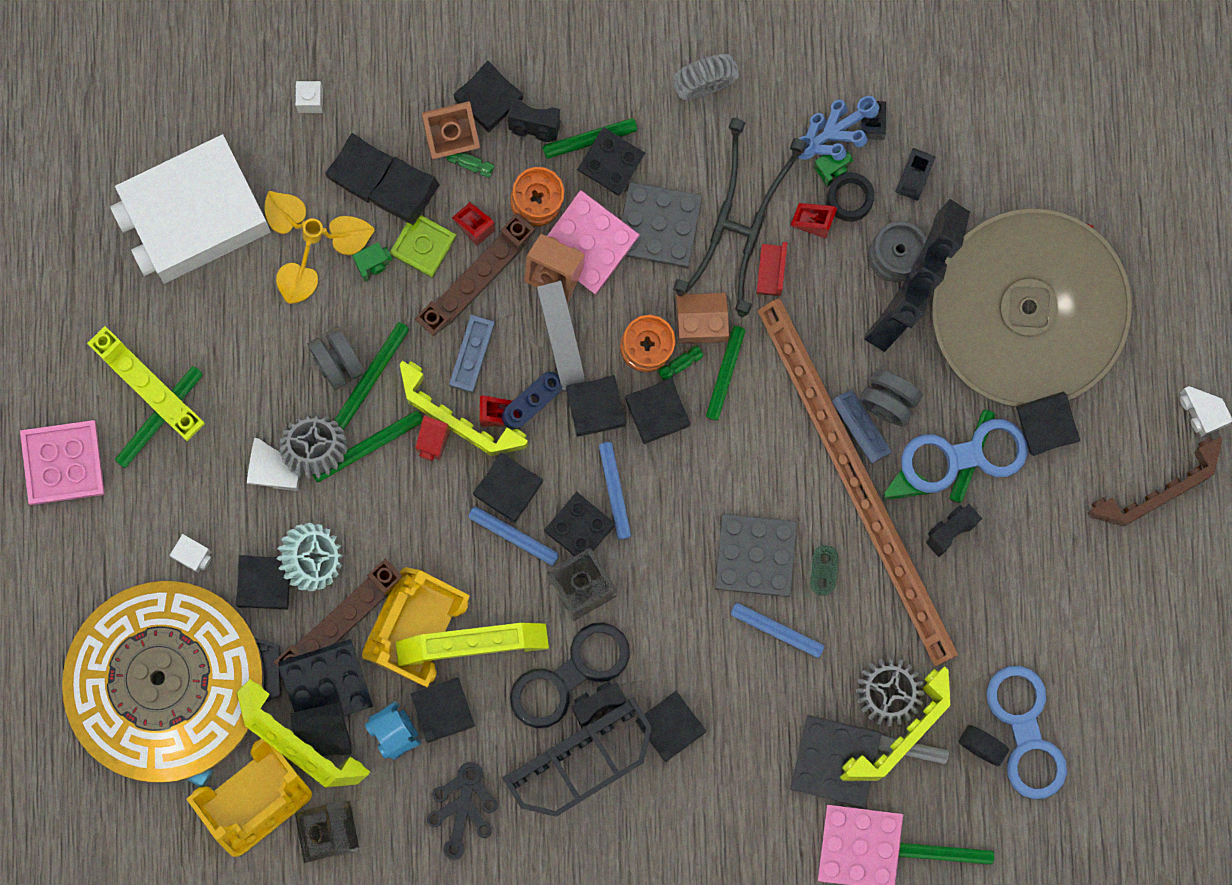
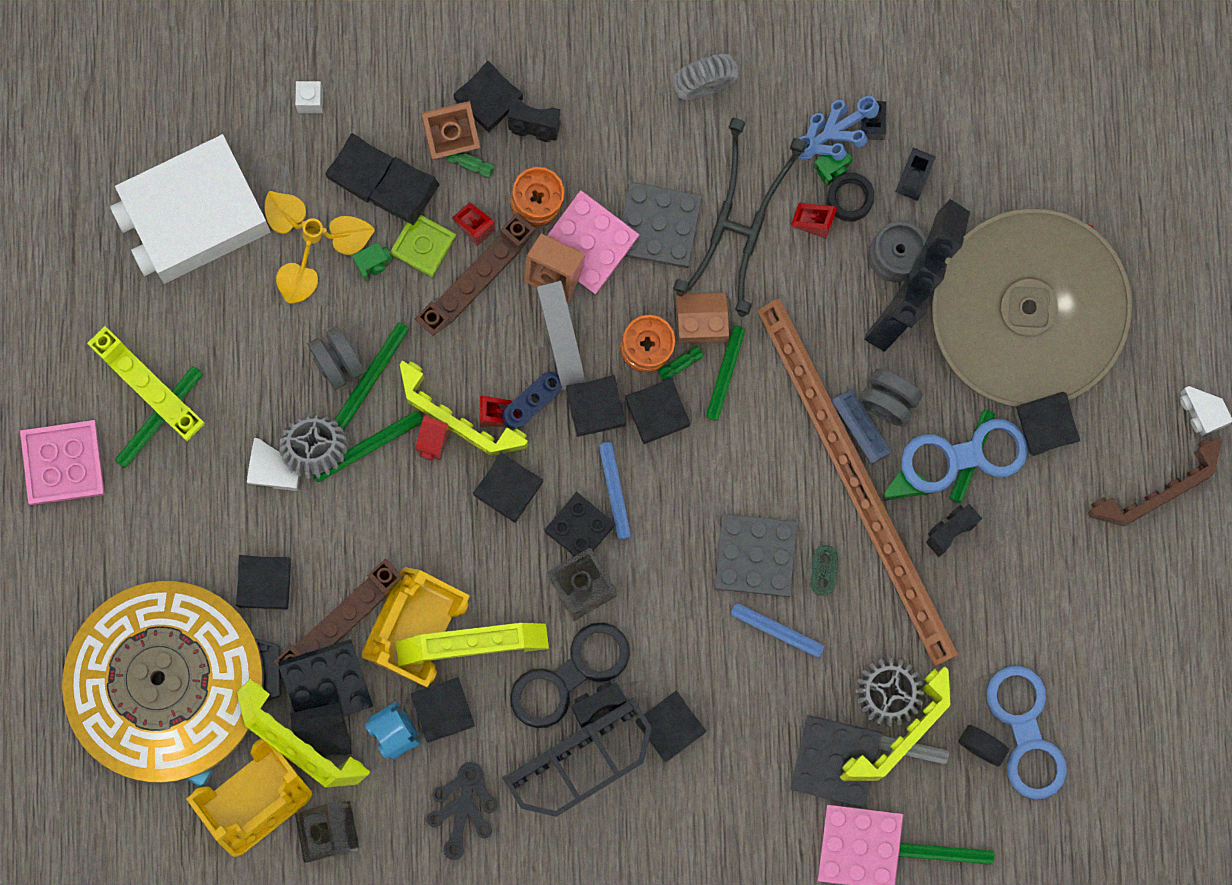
(191, 554): white brick -> none
(316, 544): light aqua gear -> none
(472, 354): sand blue plate -> none
(513, 535): medium blue axle -> none
(587, 139): green axle -> none
(611, 161): black brick -> none
(771, 269): red panel -> none

